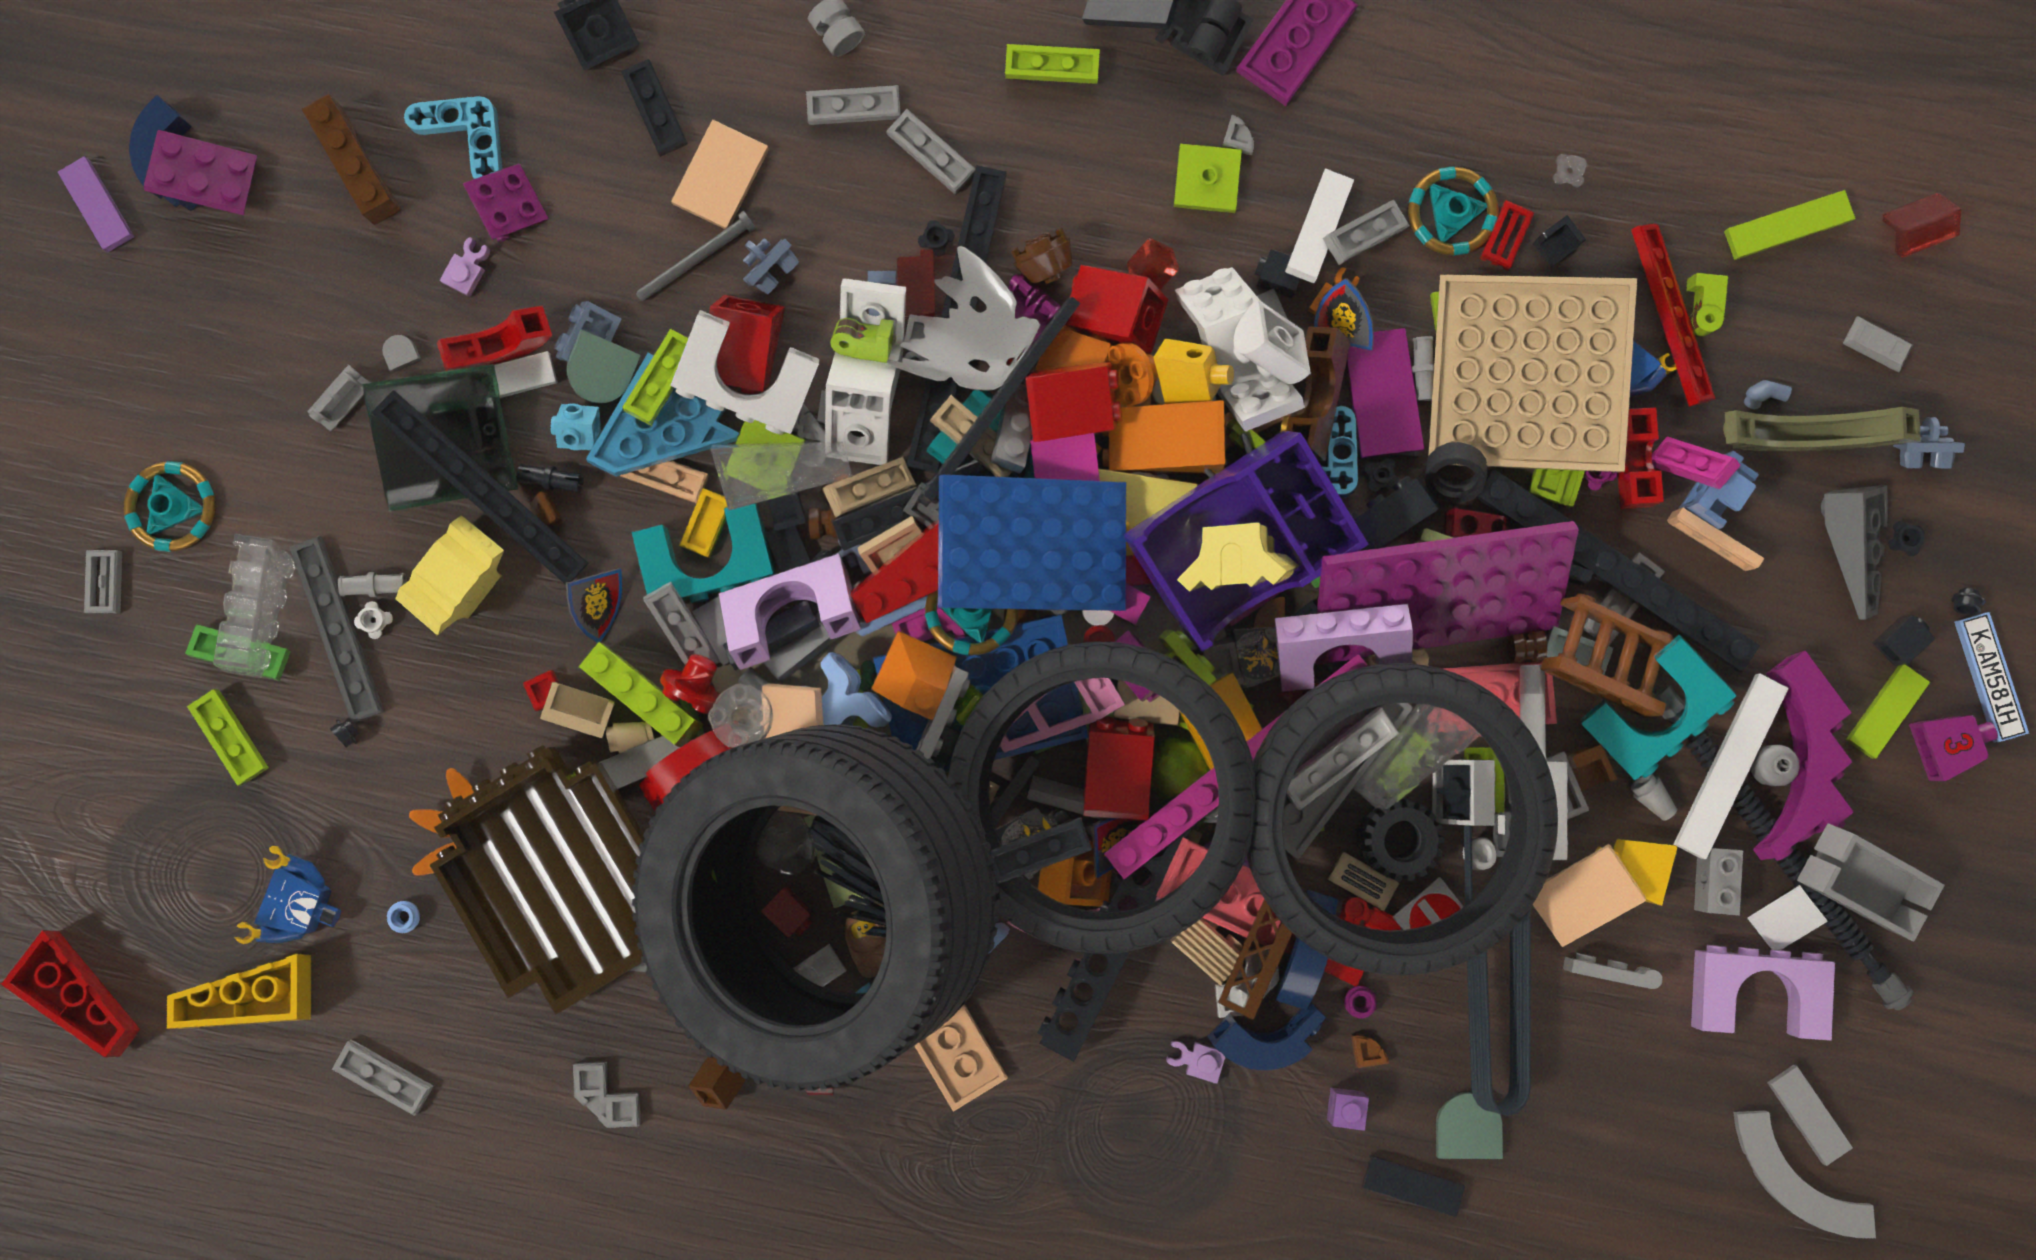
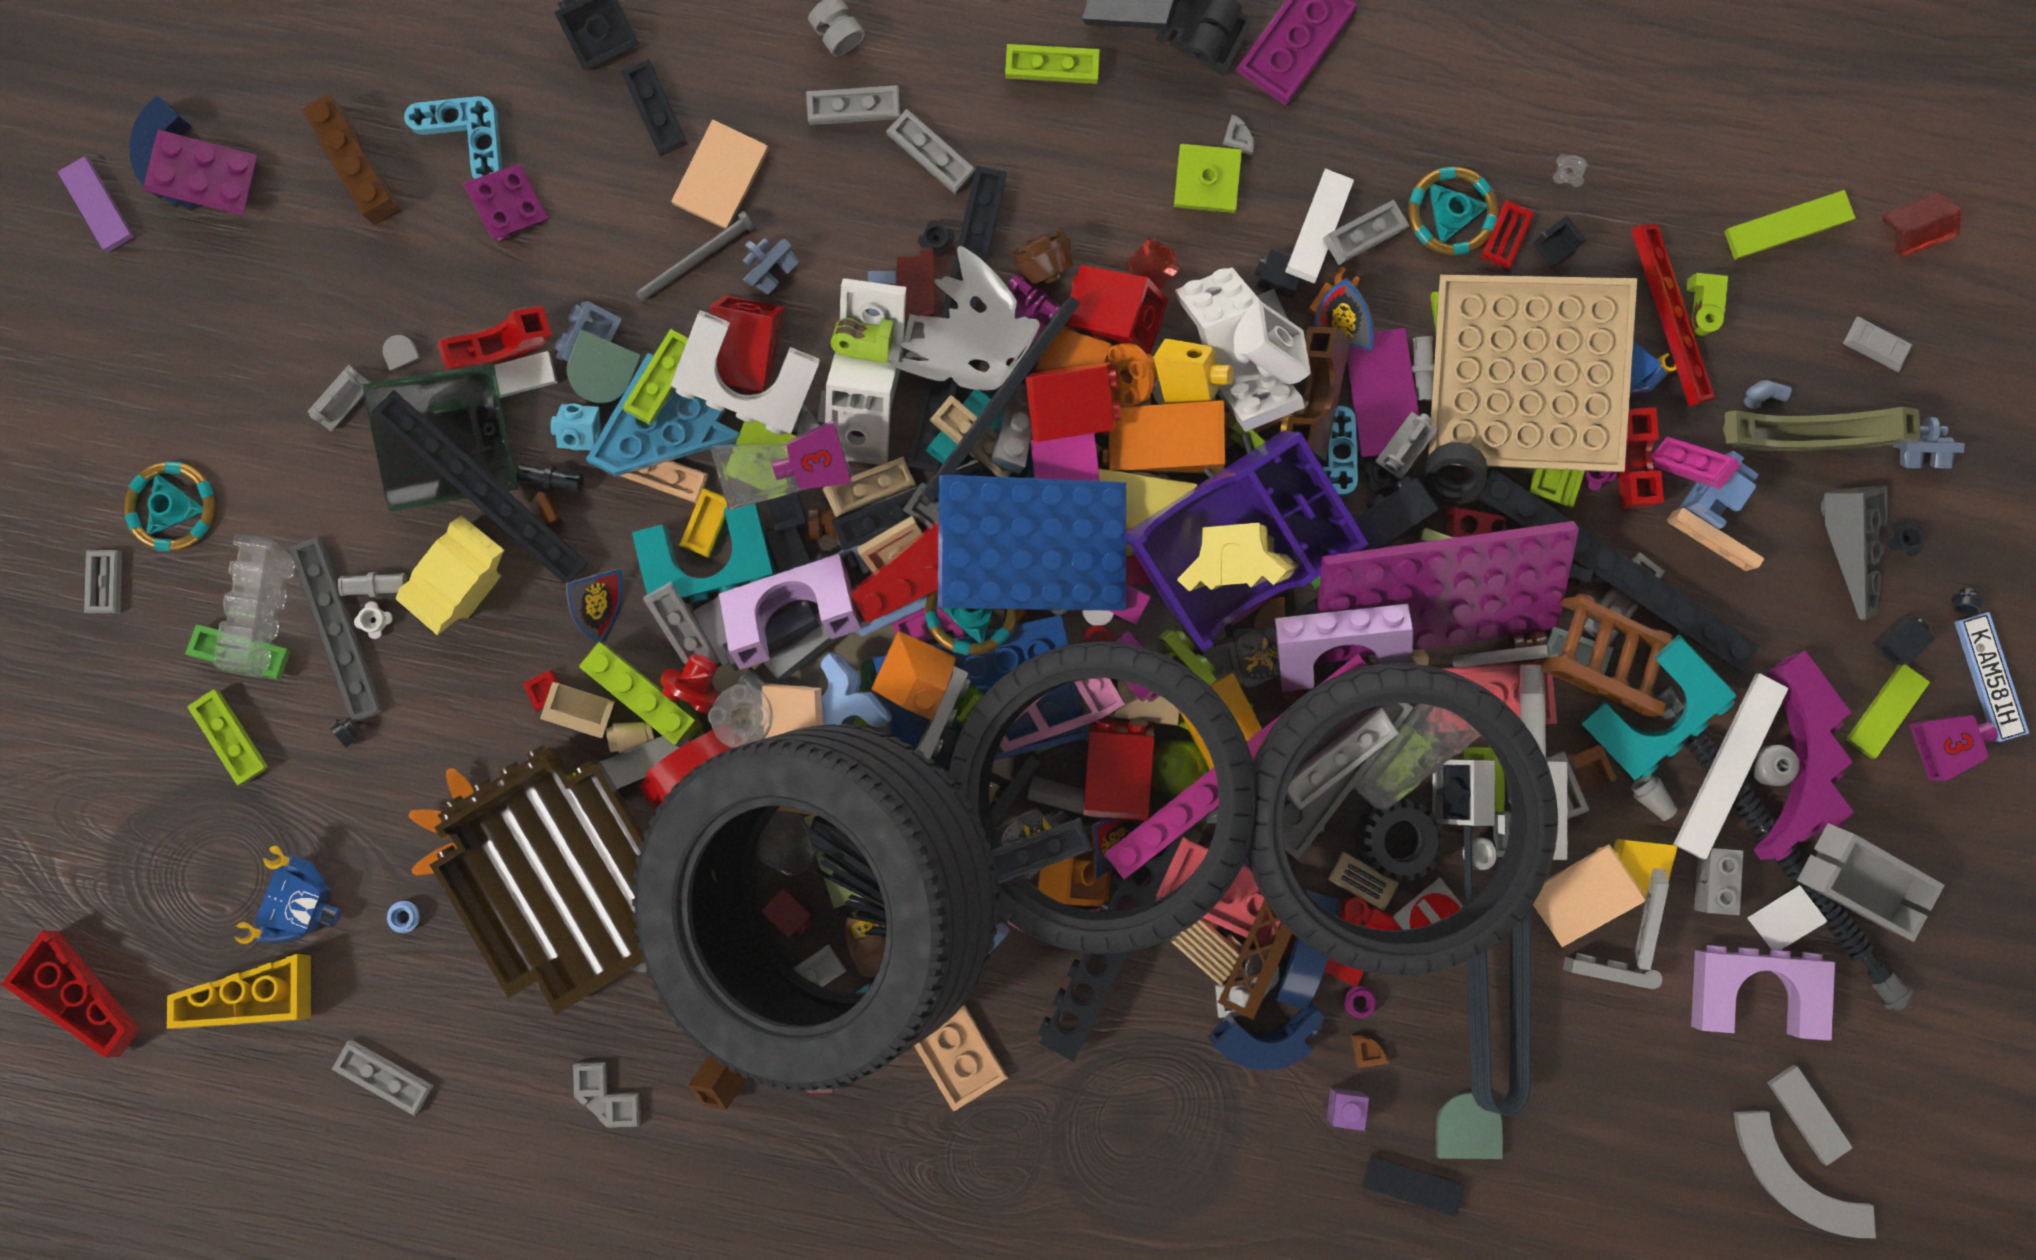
(463, 272): lavender plate -> none
(815, 459): none -> magenta torso
(1202, 1061): lavender plate -> none
(1406, 444): none -> light grey hinge
(1501, 656): none -> light grey bar
(1651, 918): none -> light grey tile

